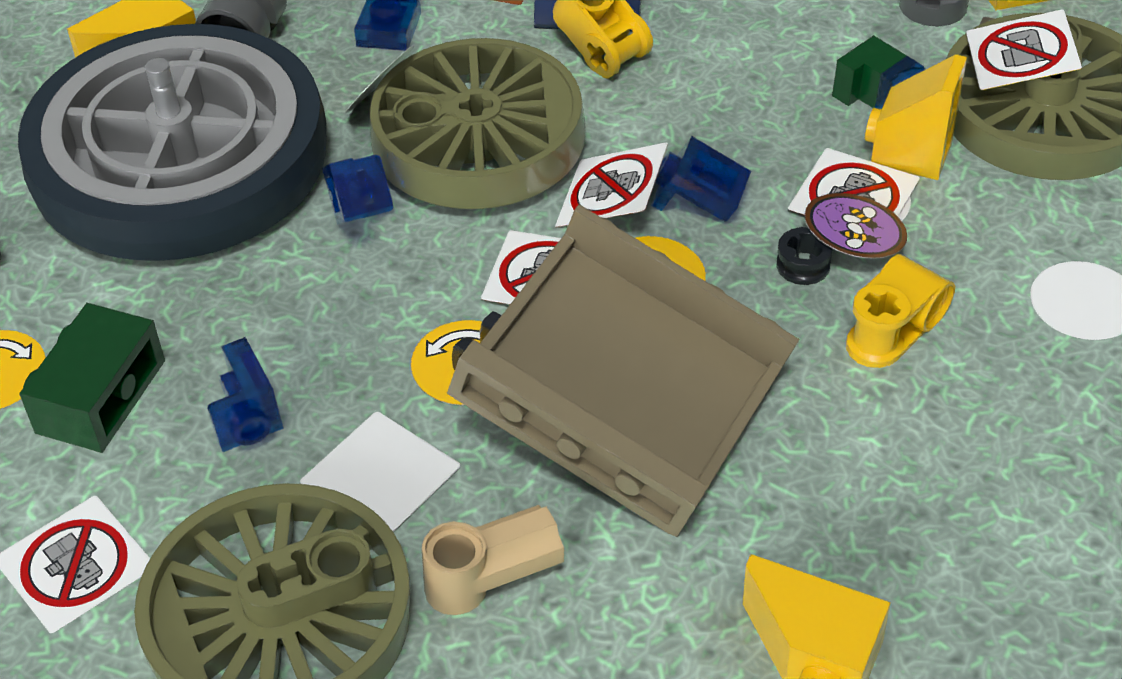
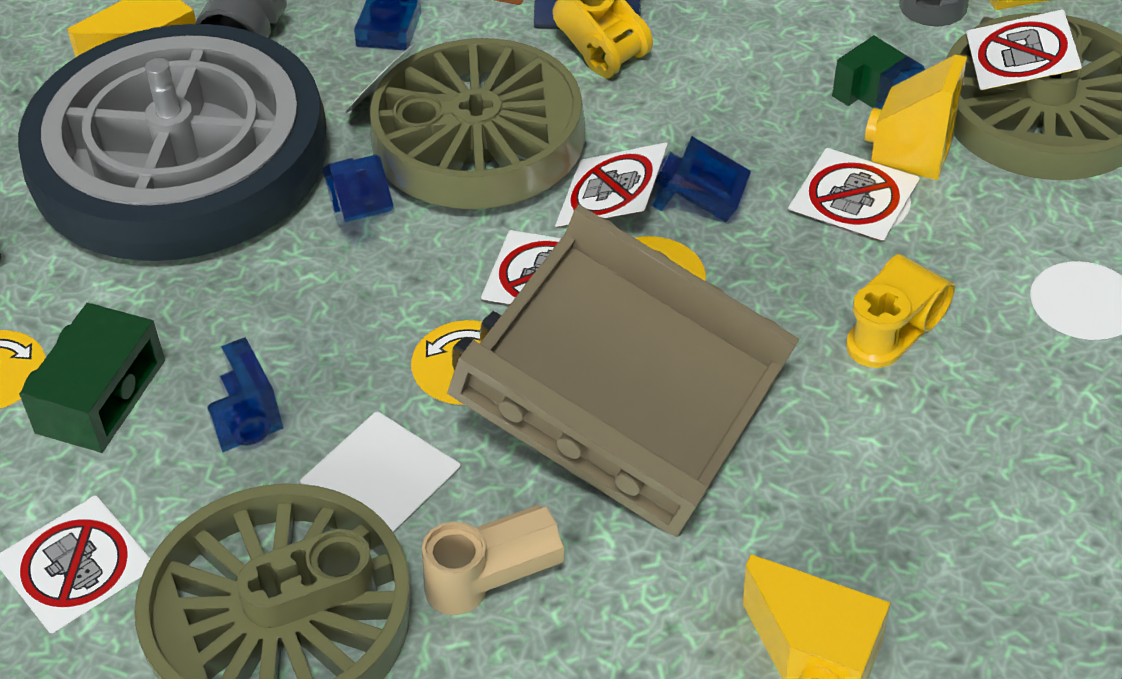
(803, 270): black bush -> none
(855, 225): sticker -> none

